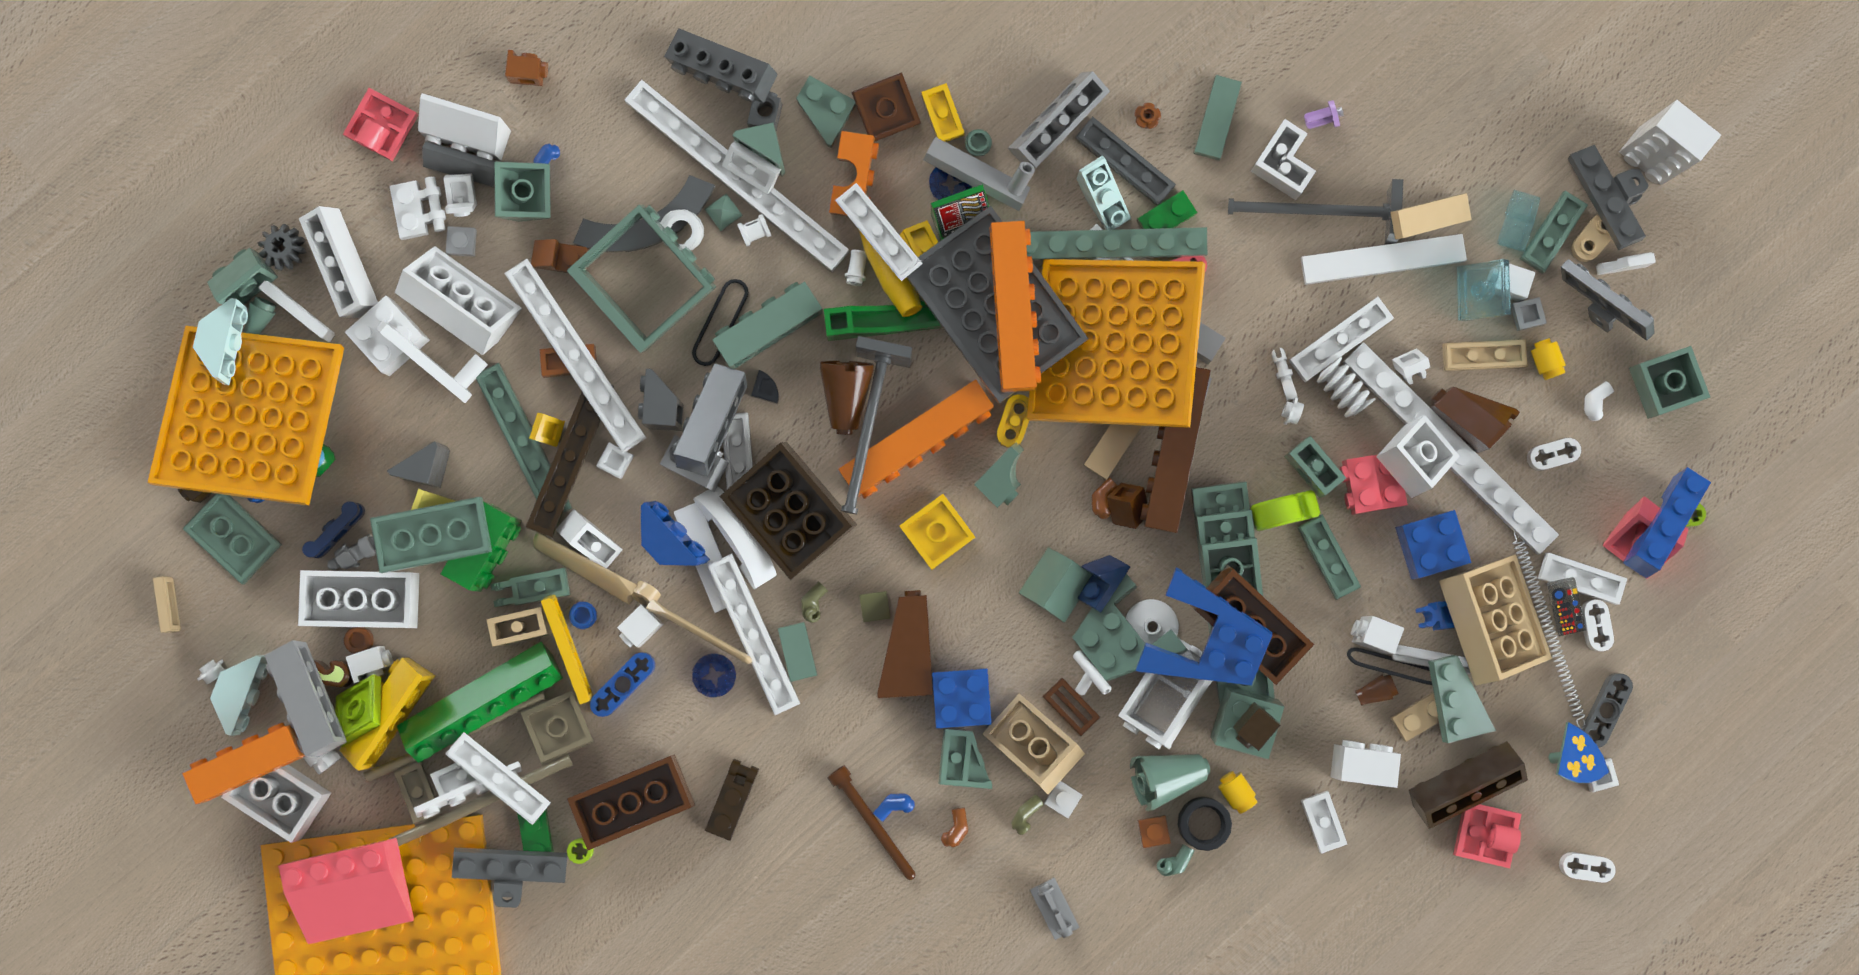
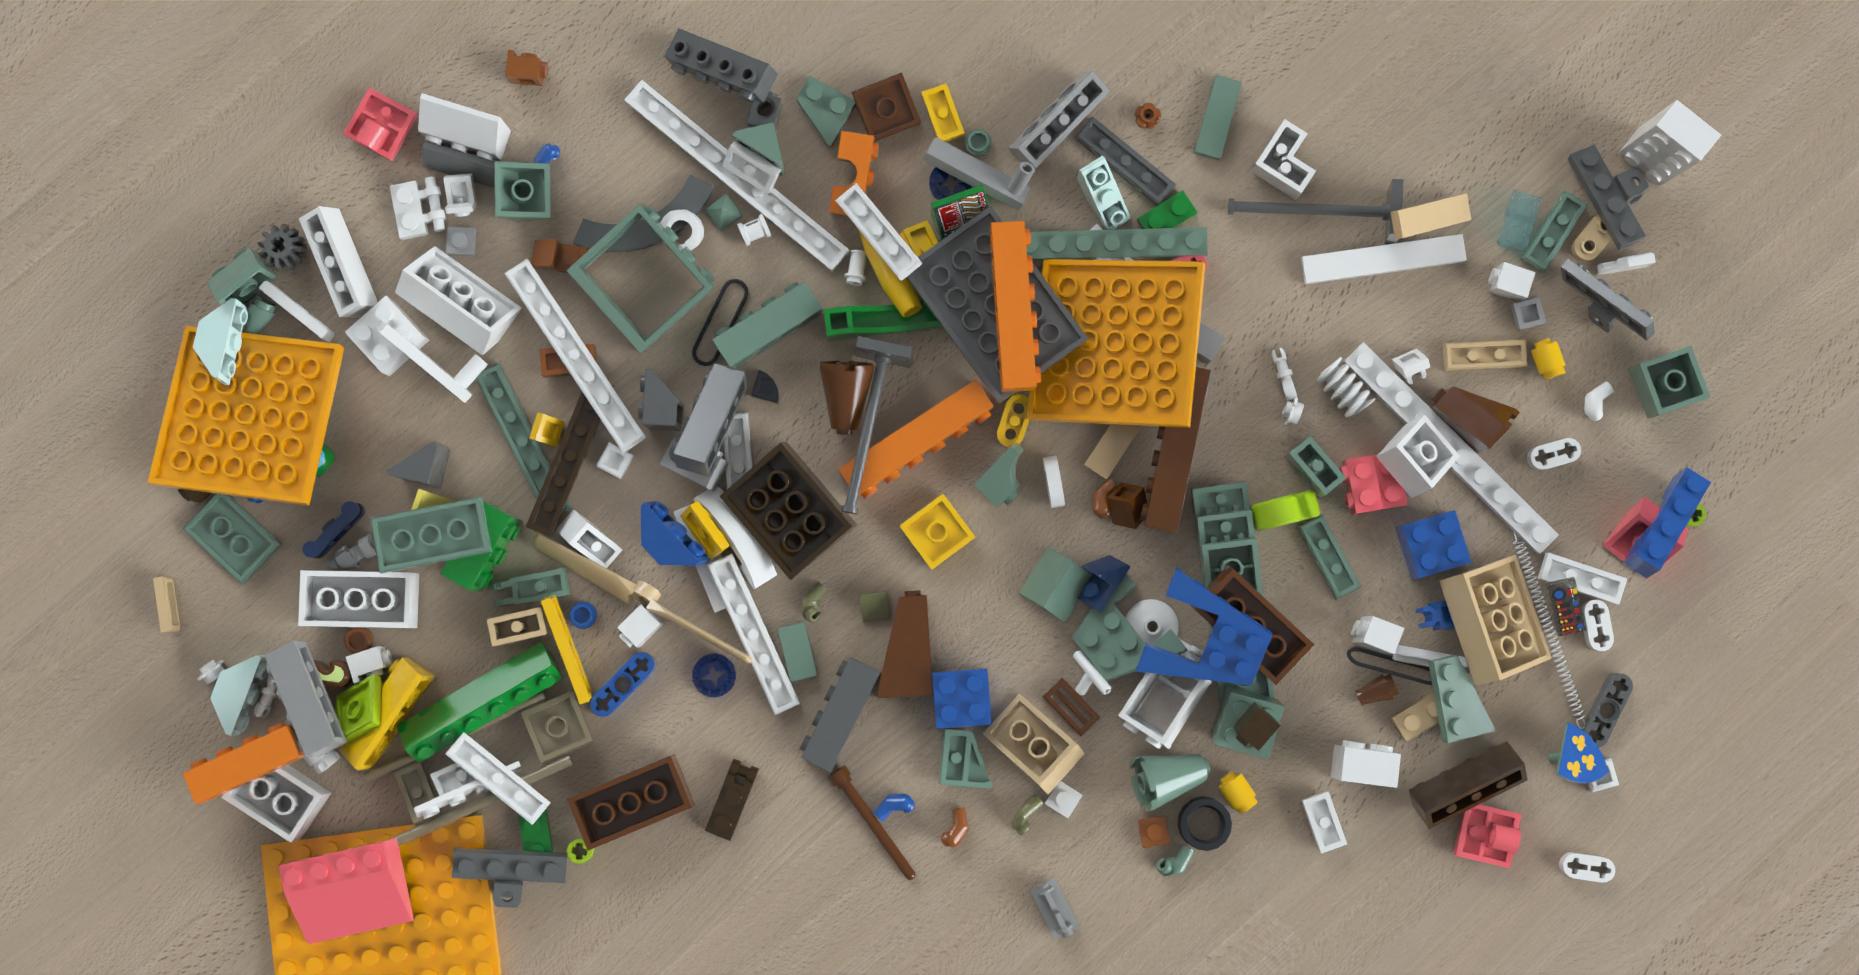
(269, 692): none -> white piece
(704, 530): none -> yellow plate
(840, 714): none -> dark grey brick
(1053, 481): none -> white beam
(1324, 116): lavender piece -> none
(1341, 339): white plate -> none
(1483, 290): clear light blue plate -> none

